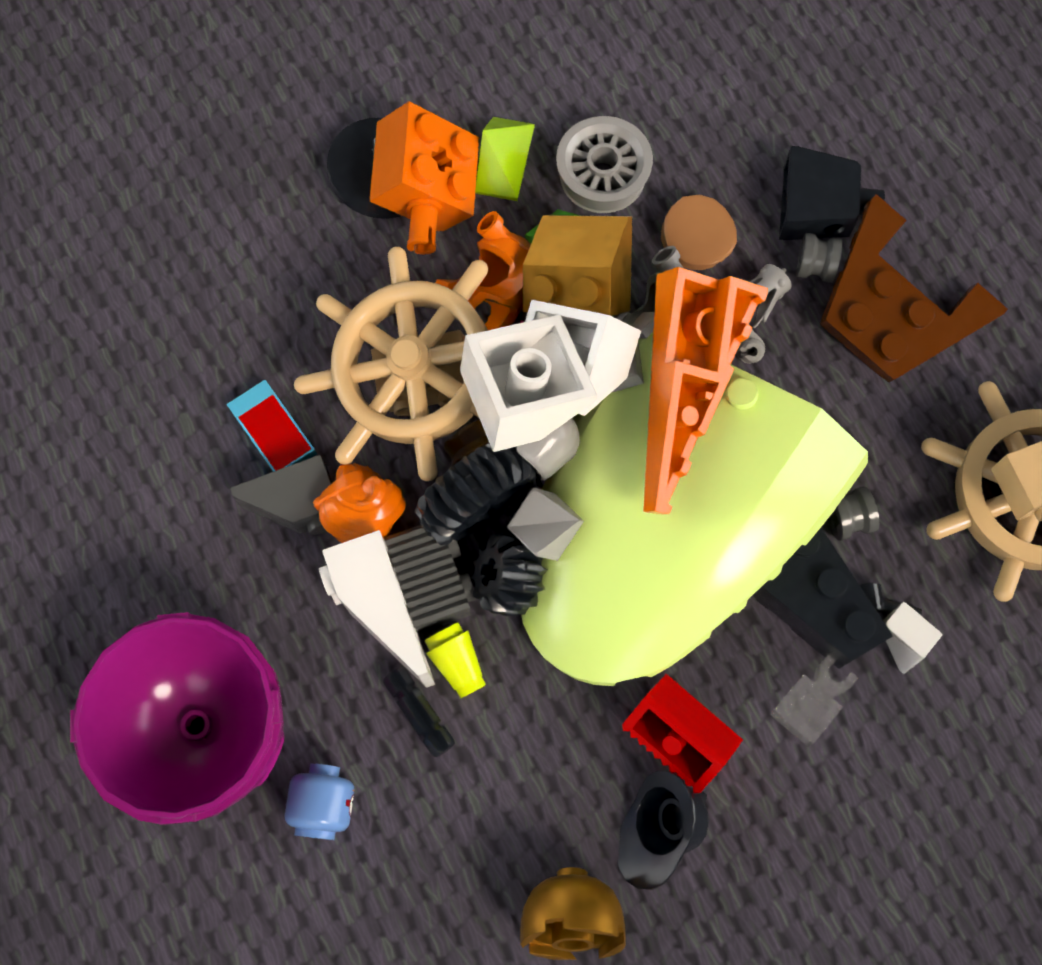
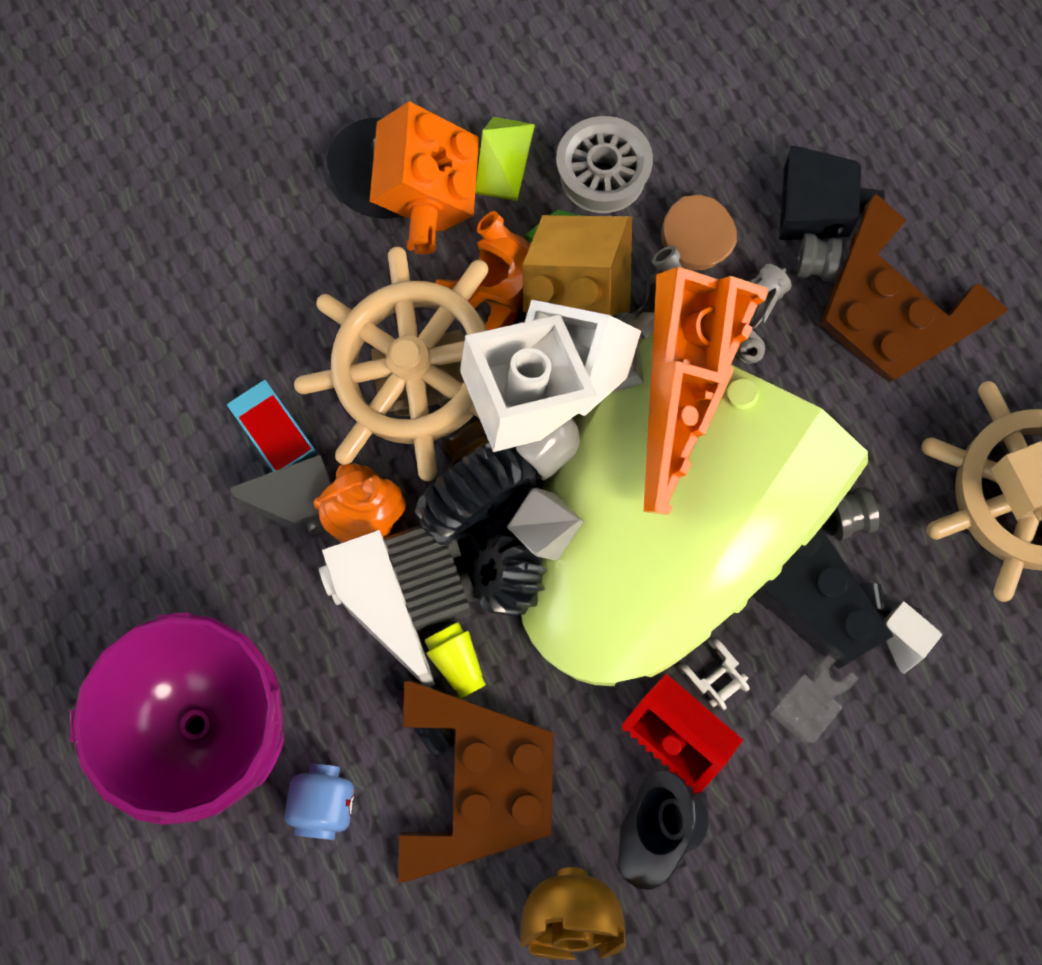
(498, 783): none -> reddish brown wing
(728, 666): none -> white piece

